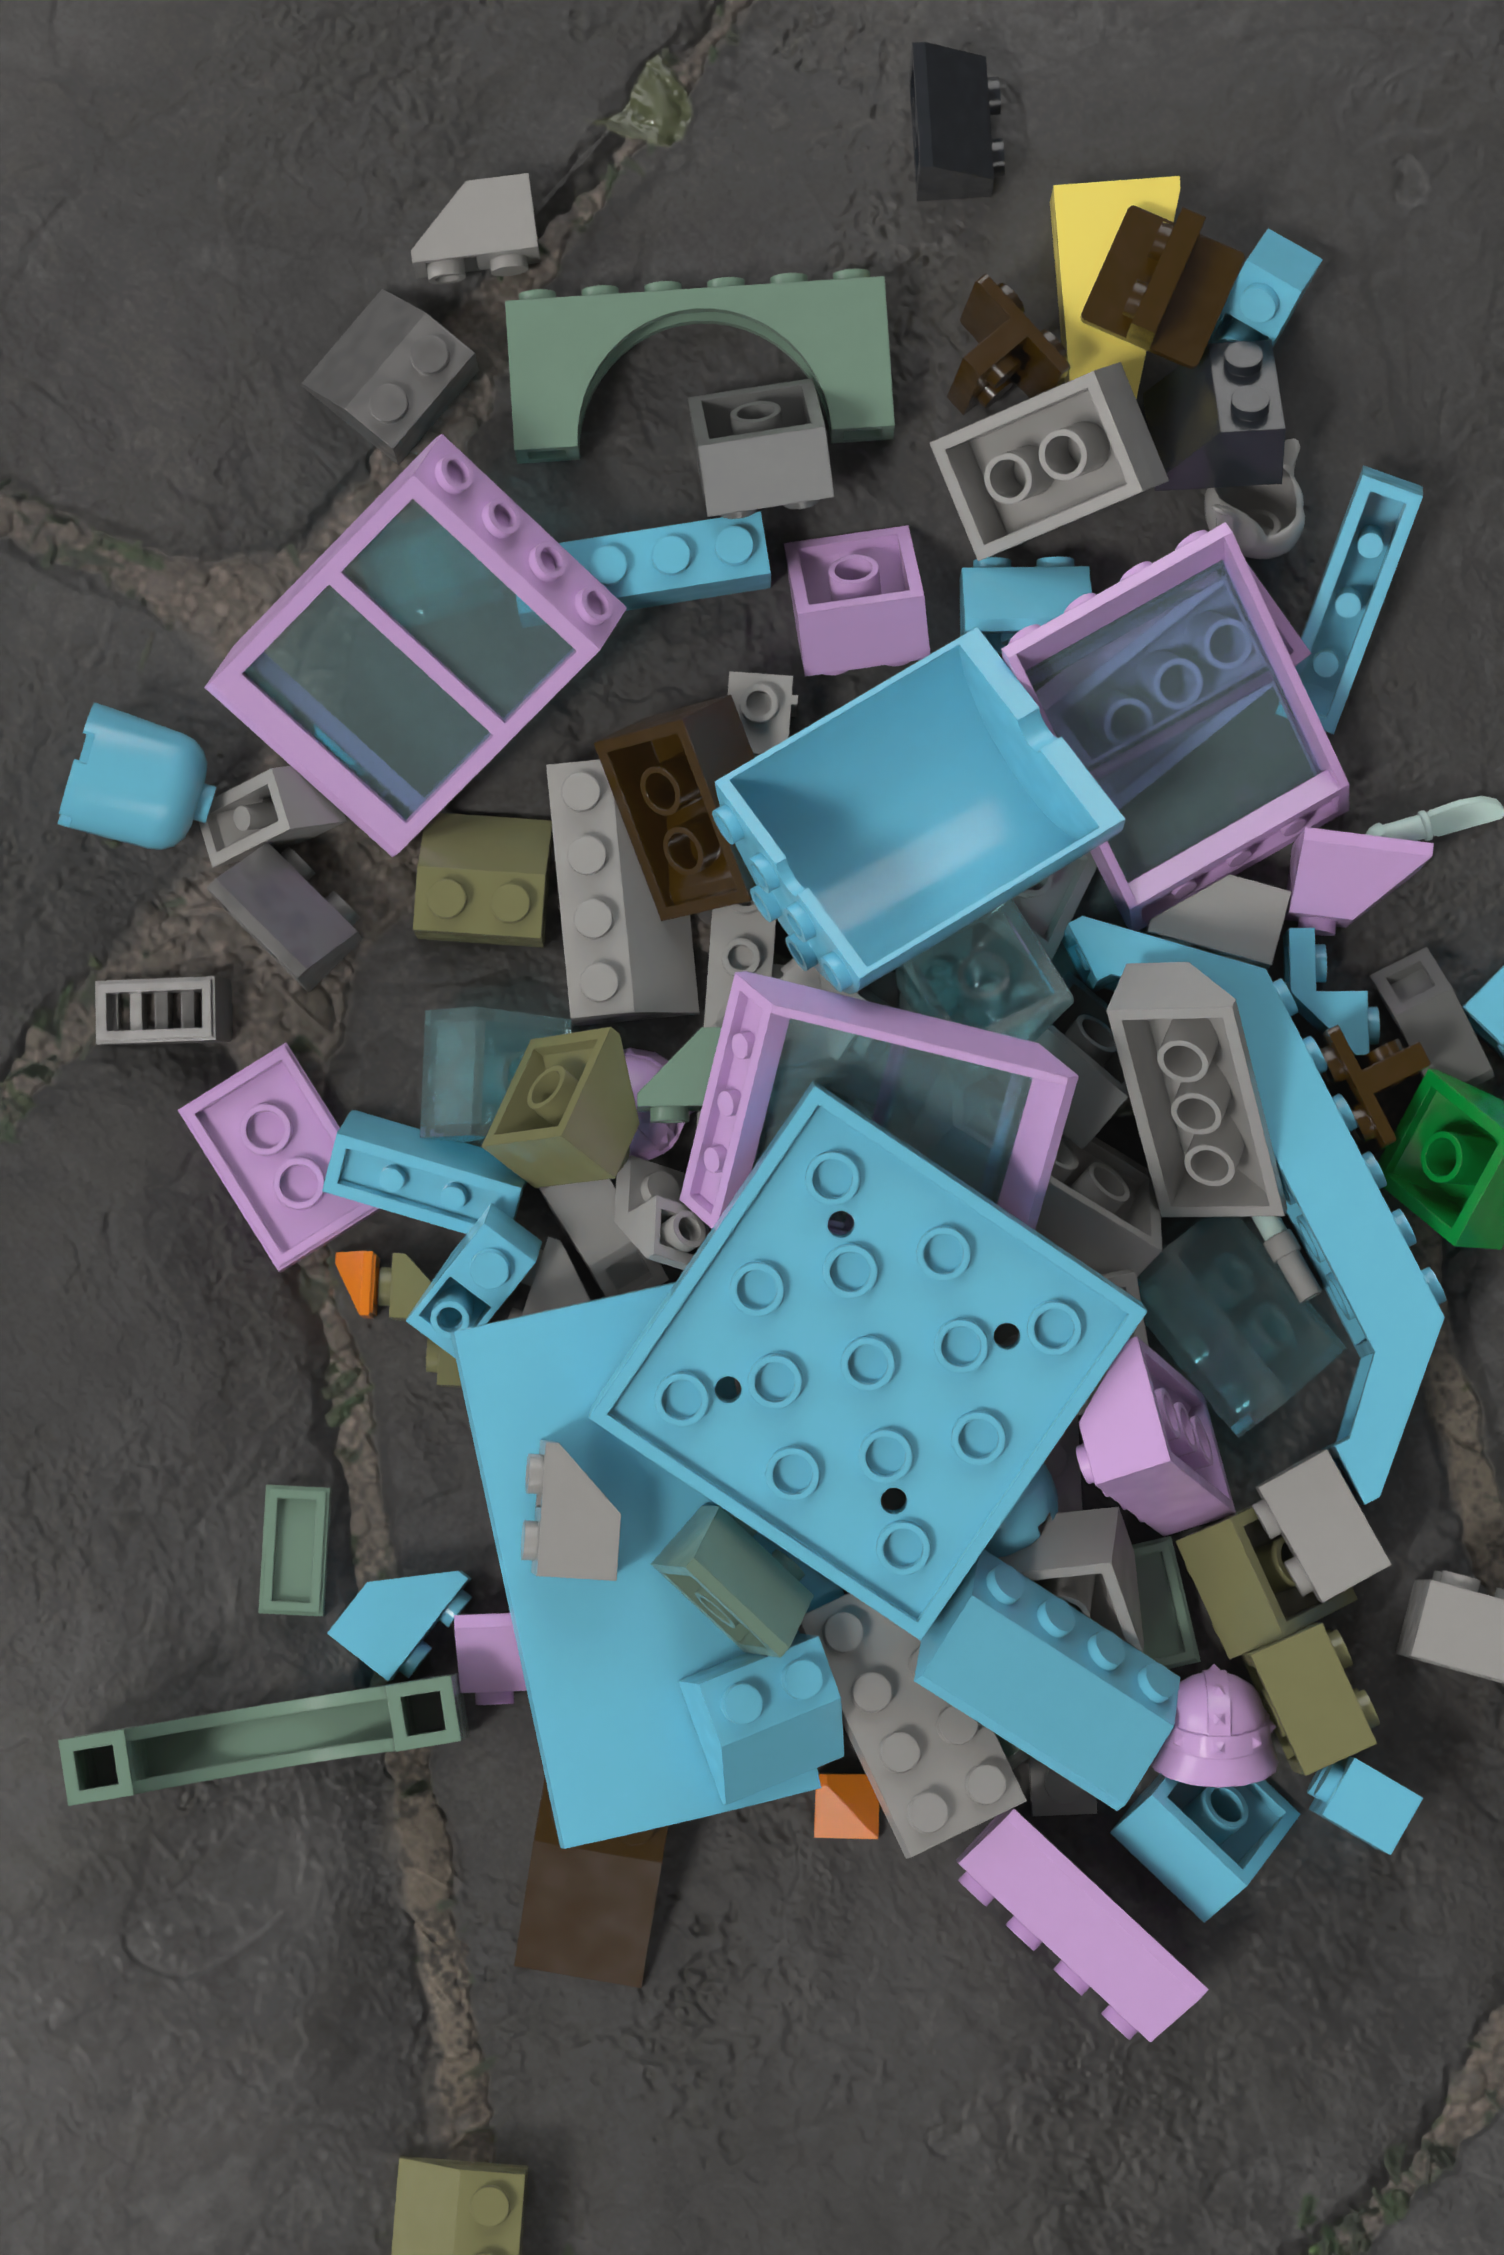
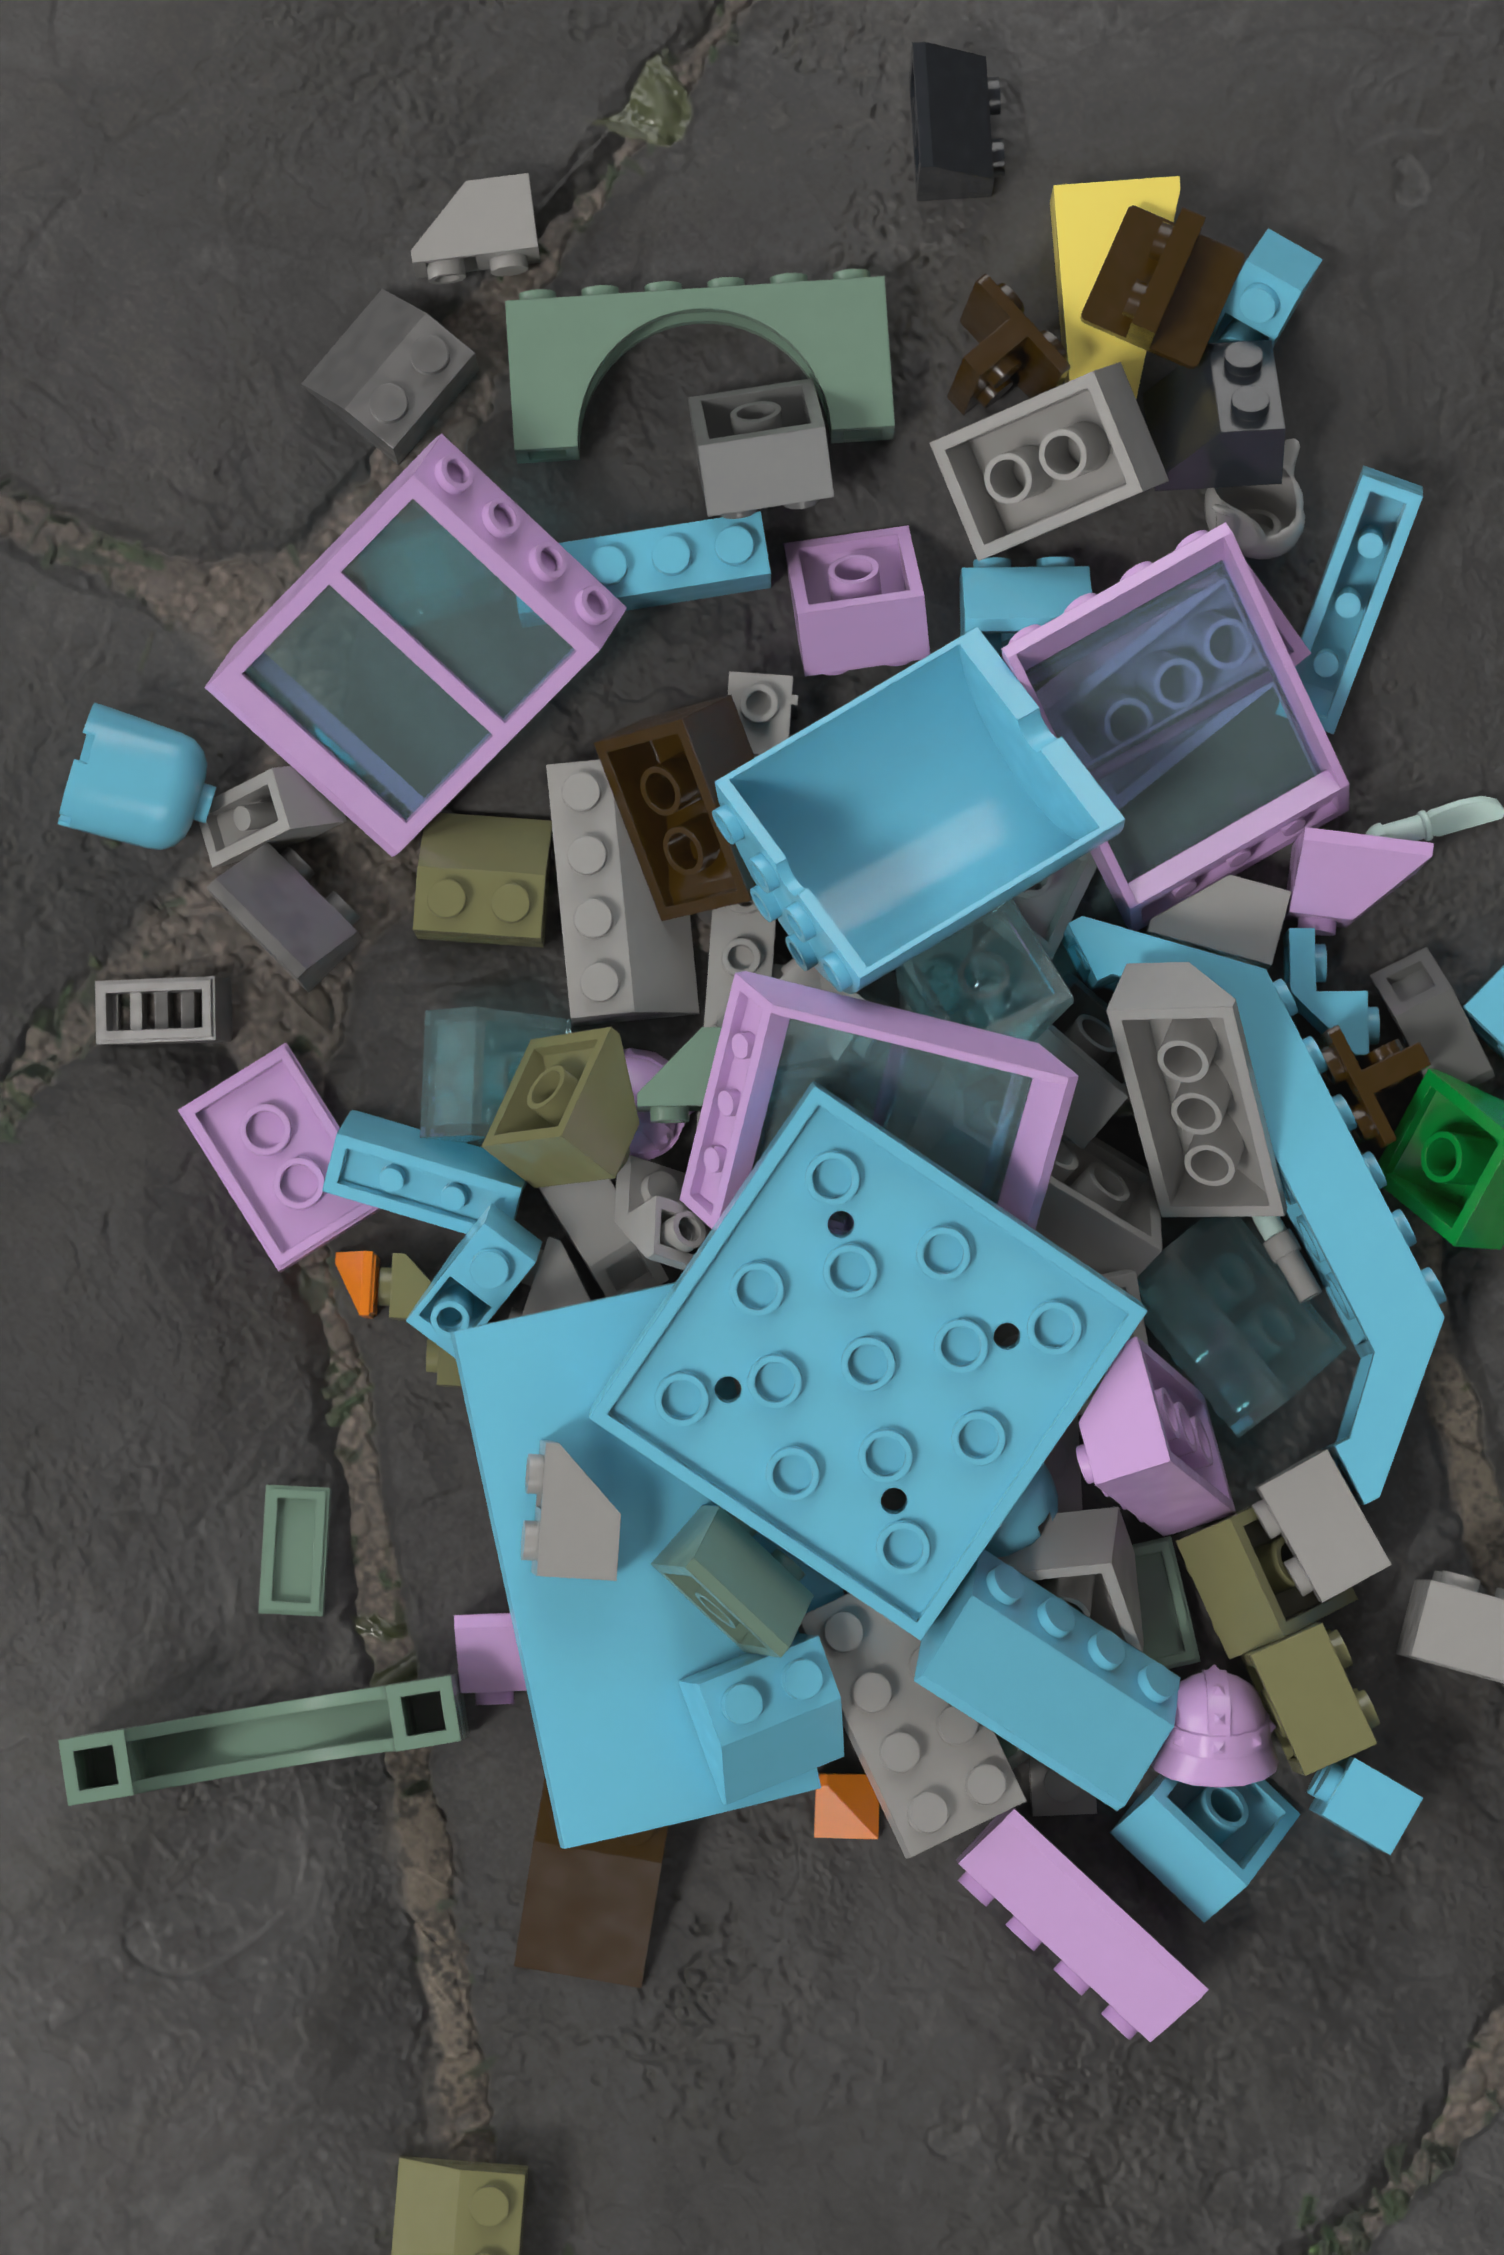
(394, 1616): medium azure slope -> none

